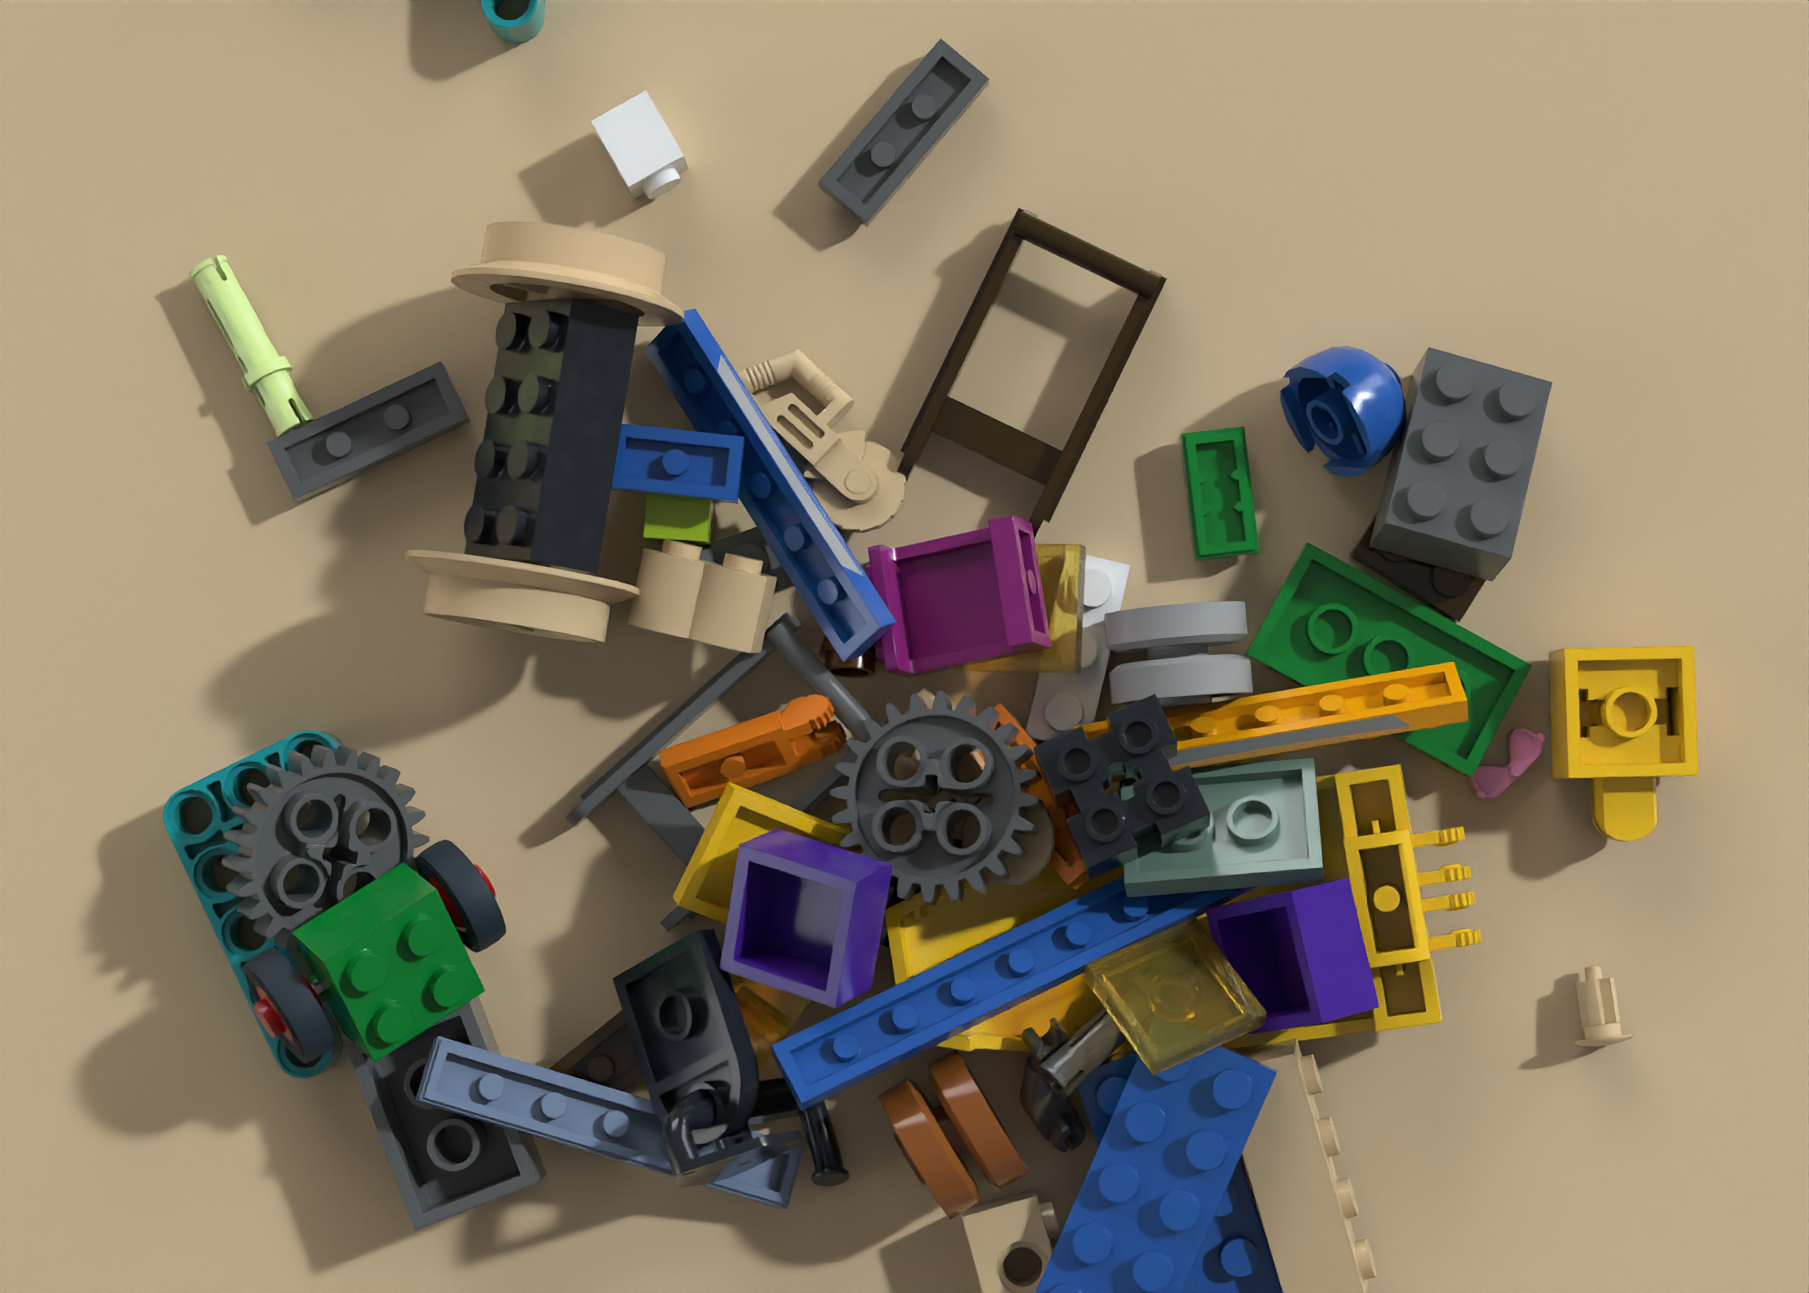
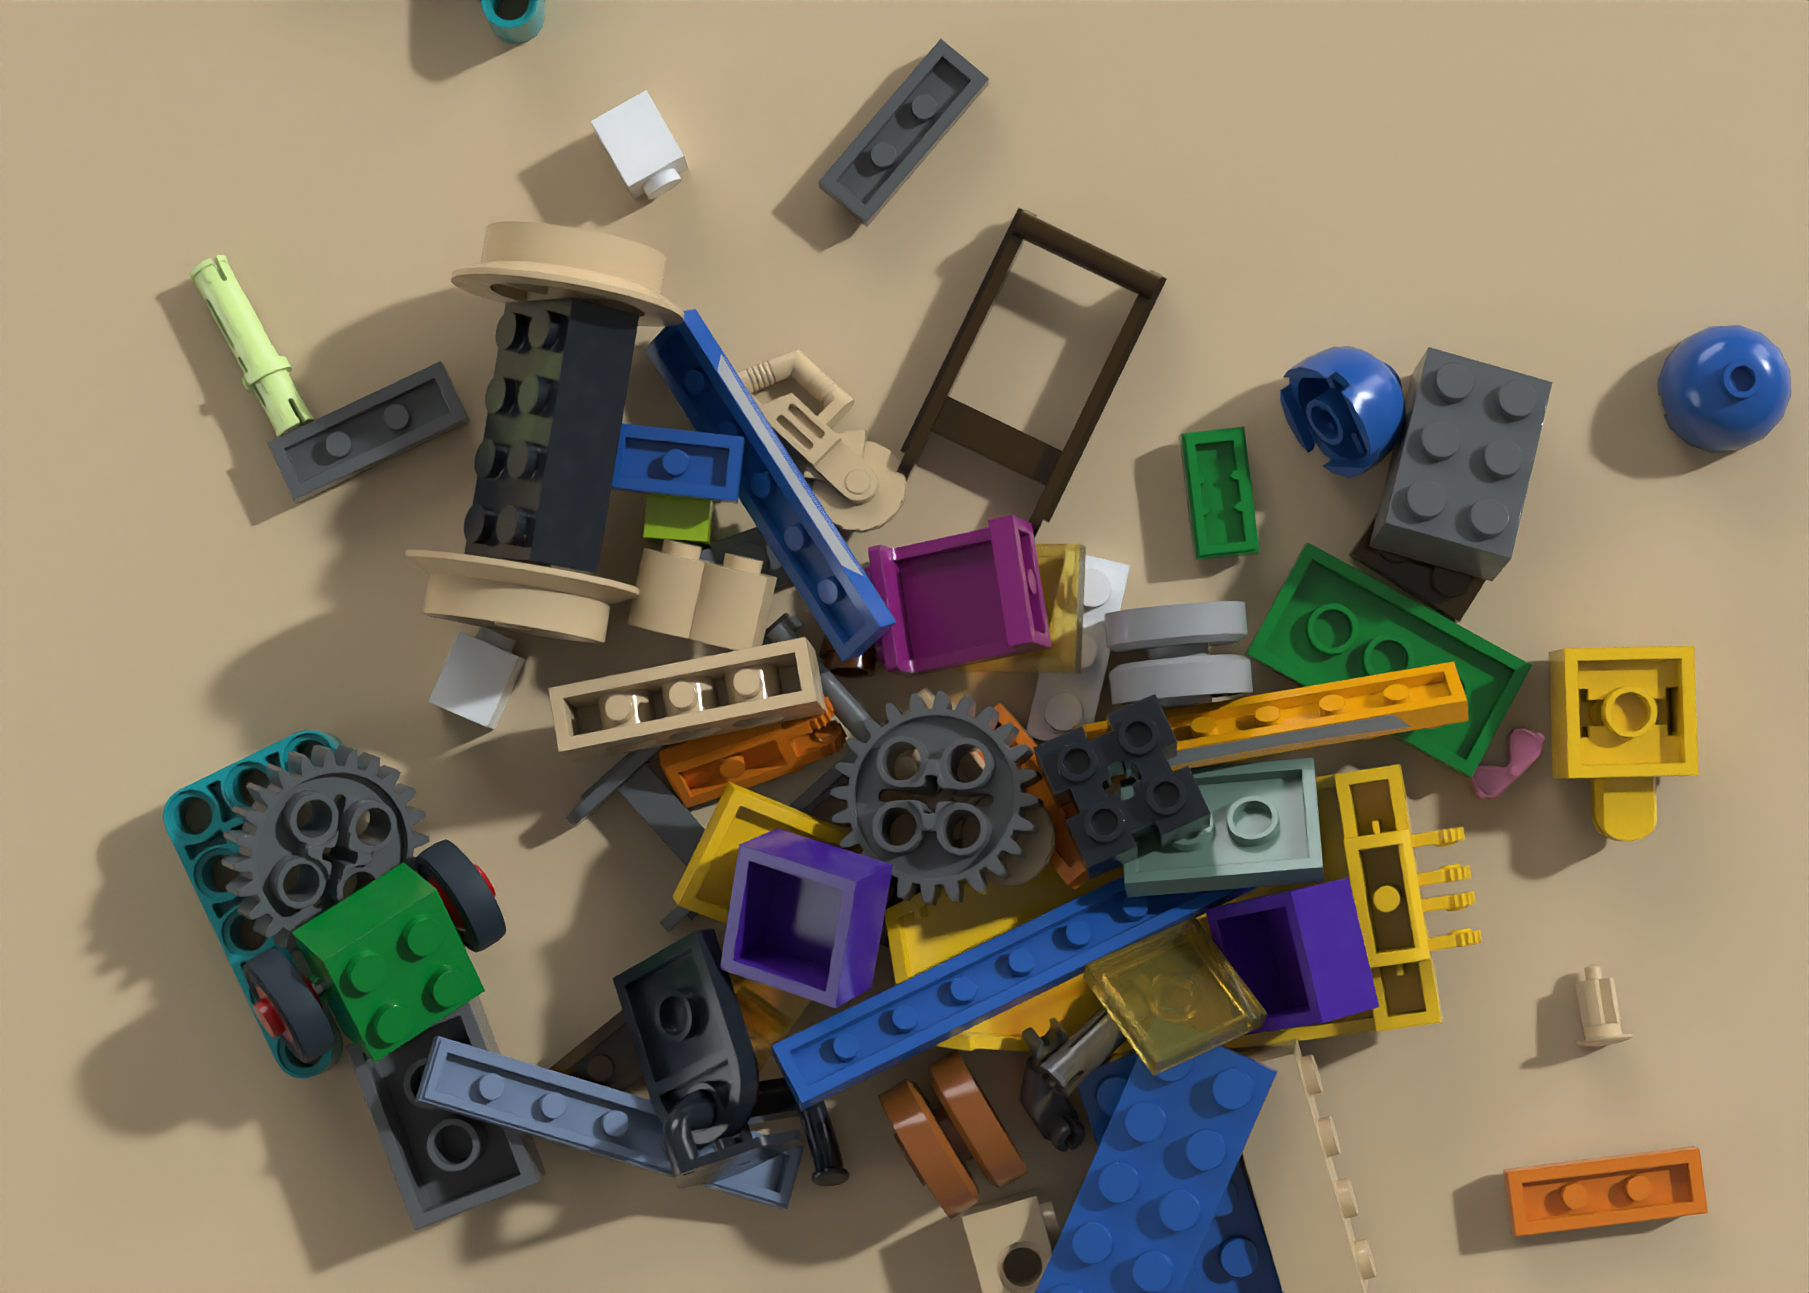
(478, 677): none -> white brick
(687, 700): none -> tan brick
(1605, 1191): none -> orange plate
(1724, 388): none -> blue cylinder

